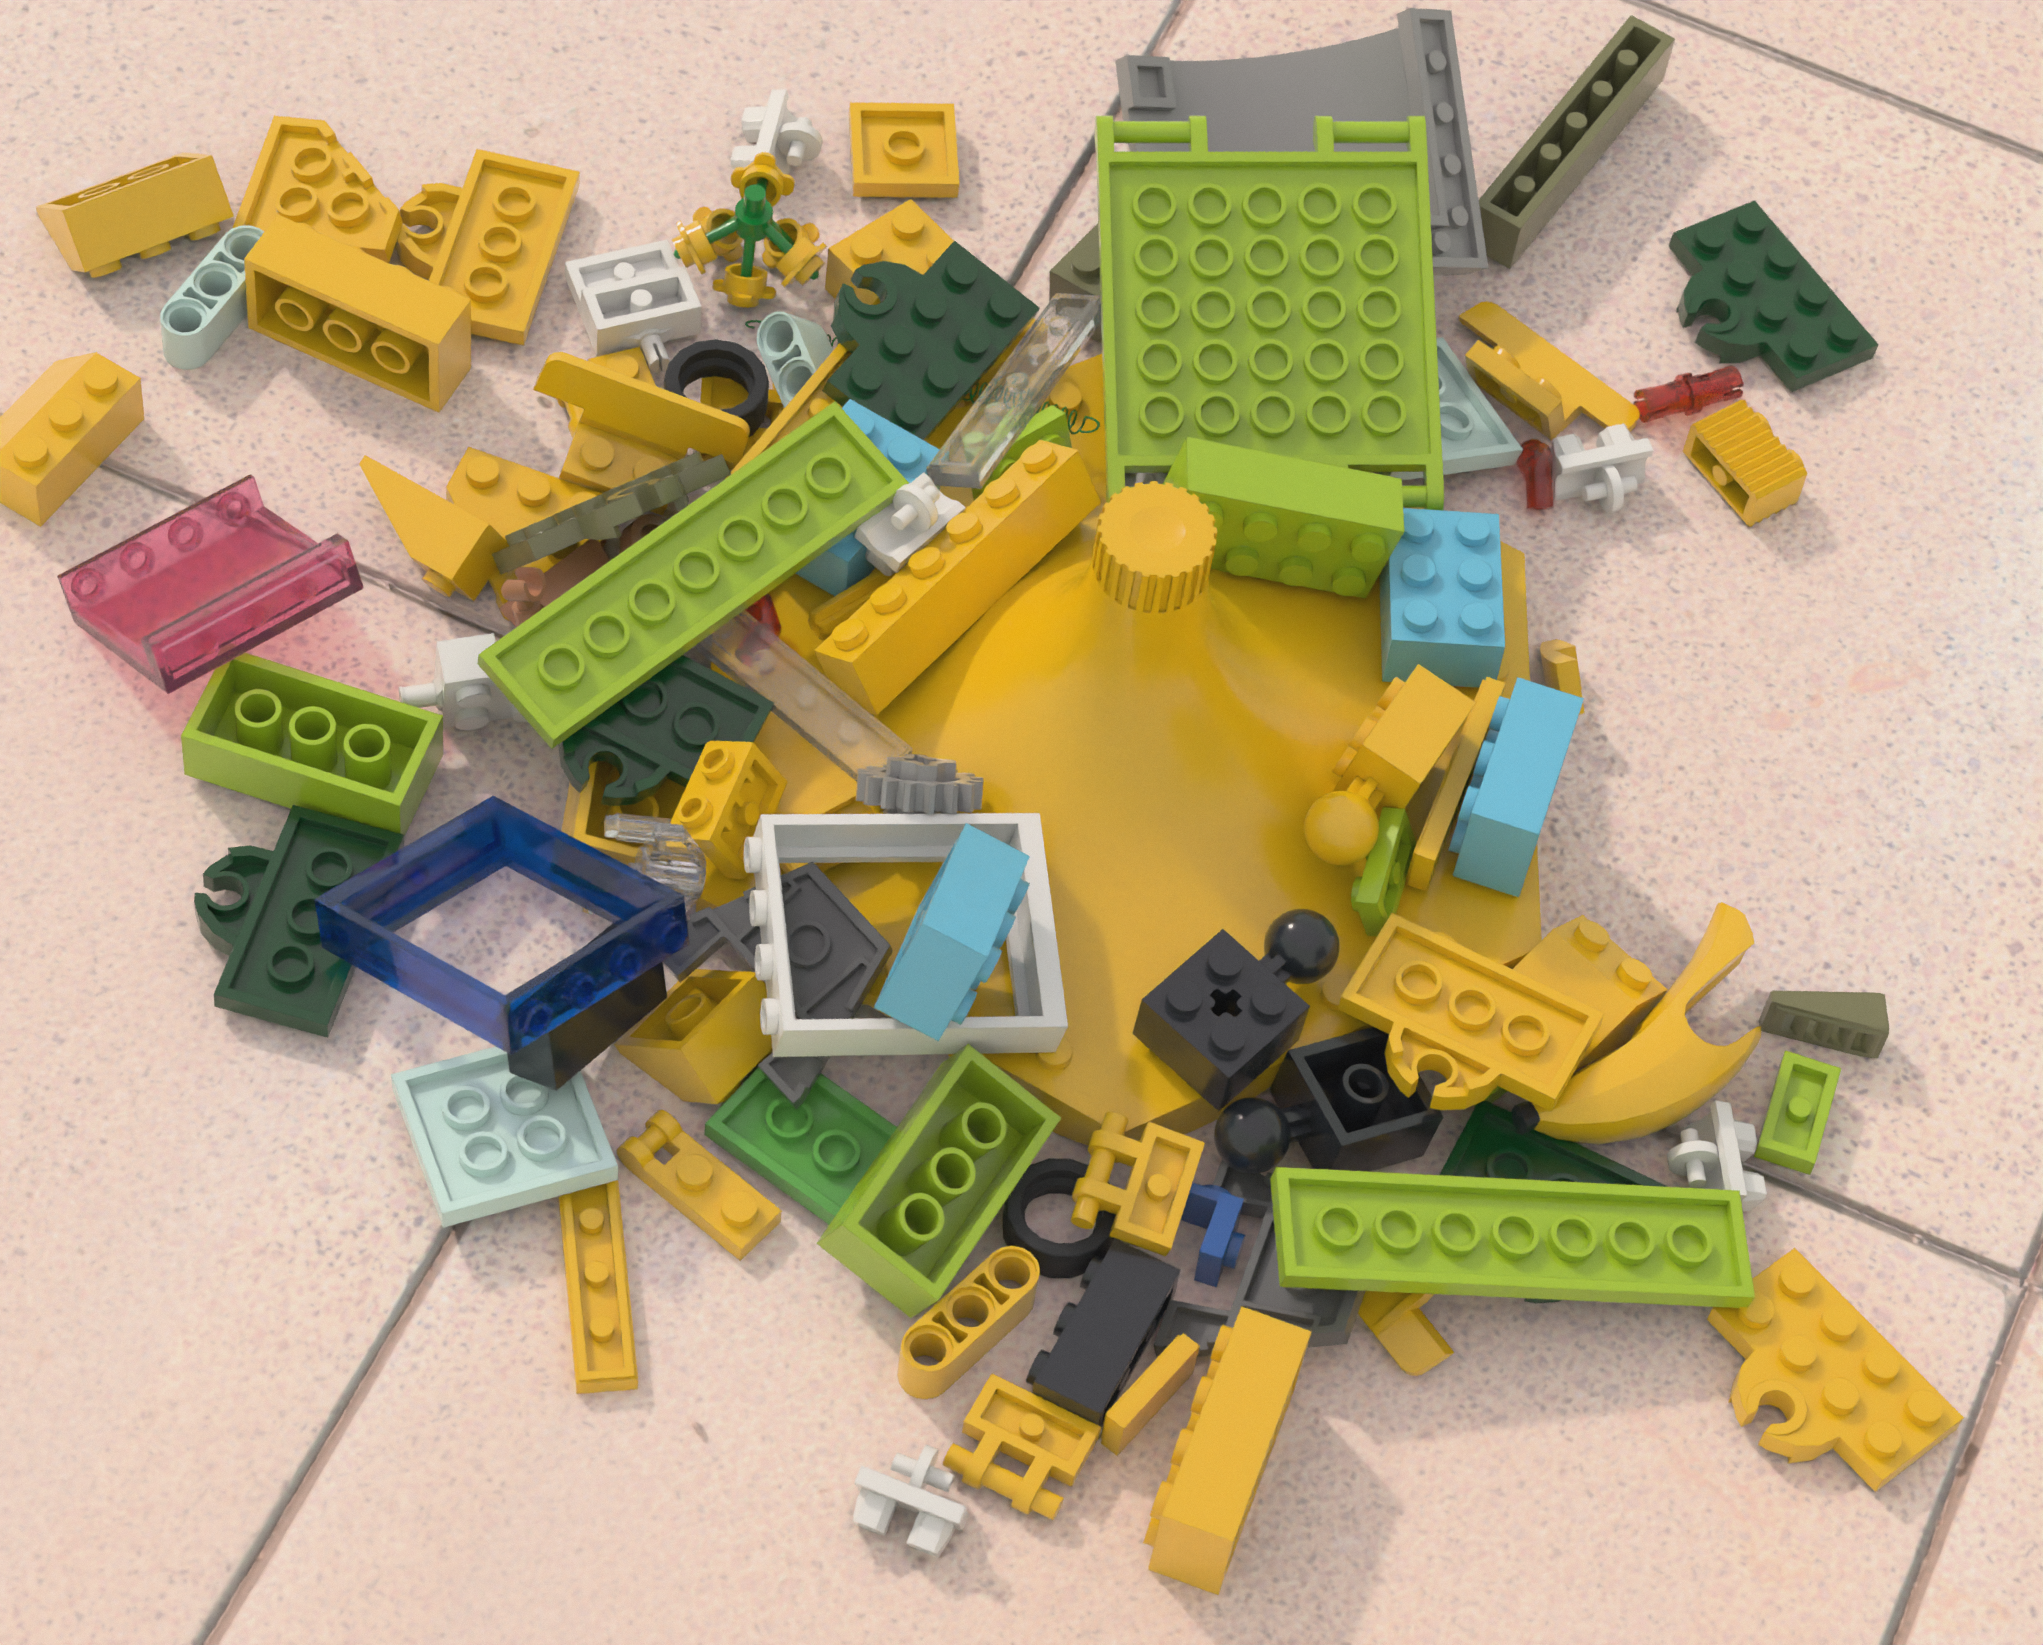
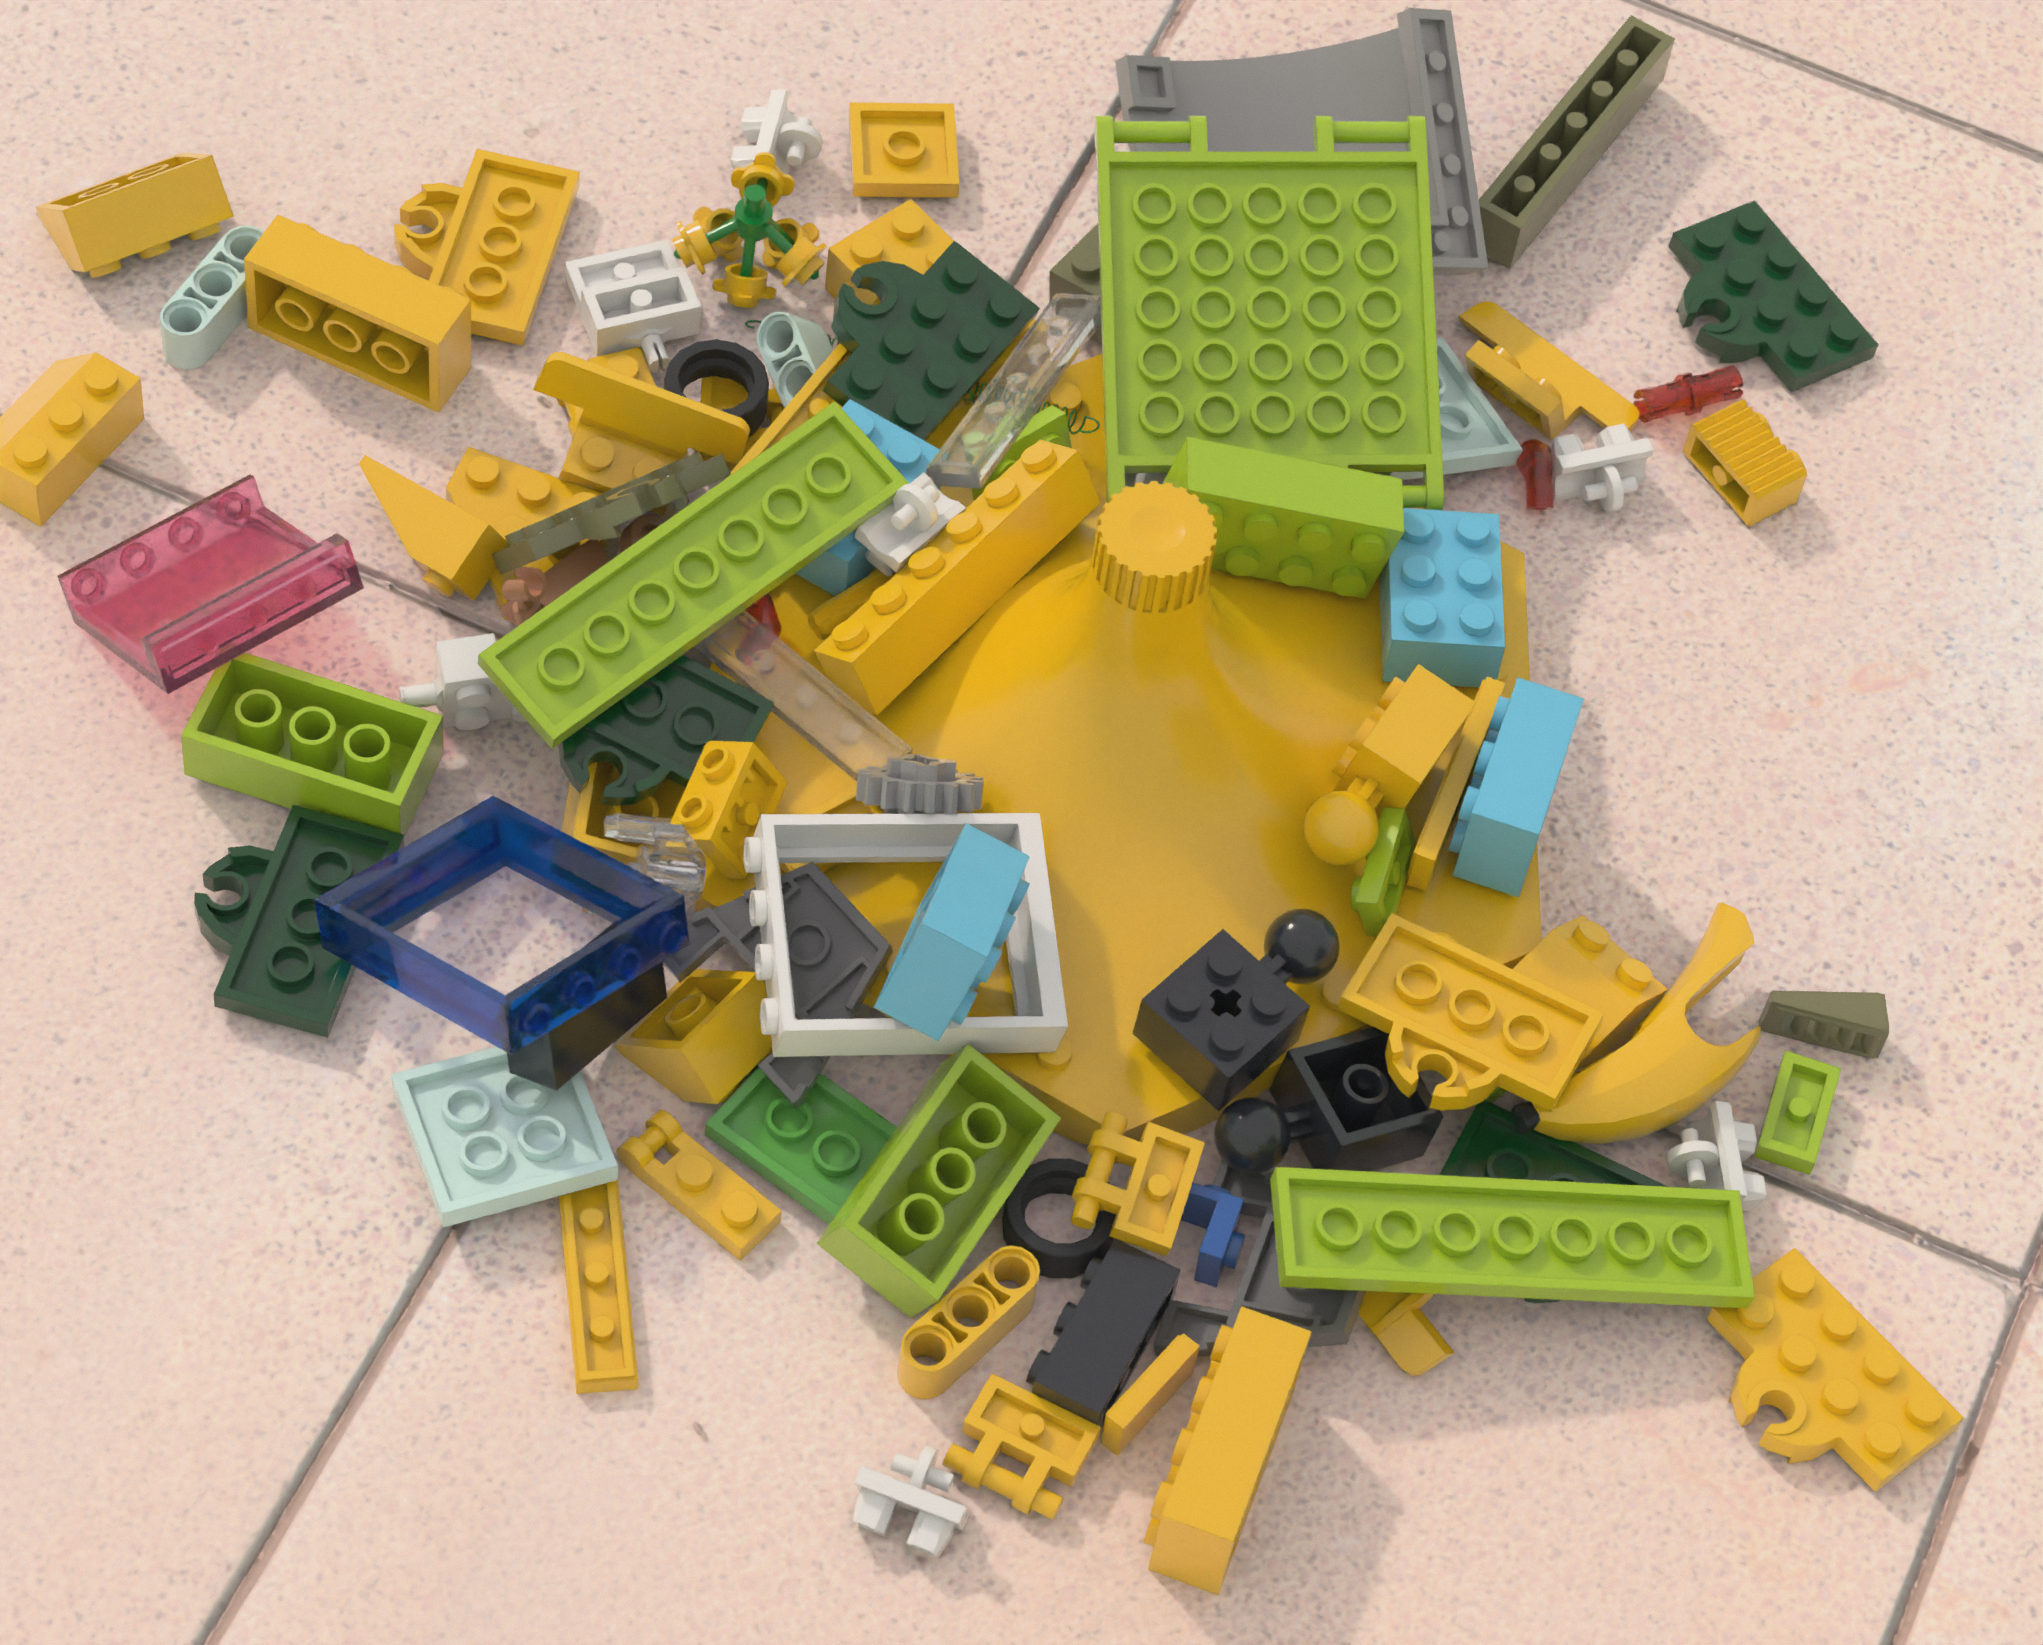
(318, 183): yellow plate -> none
(1561, 667): yellow slope -> none

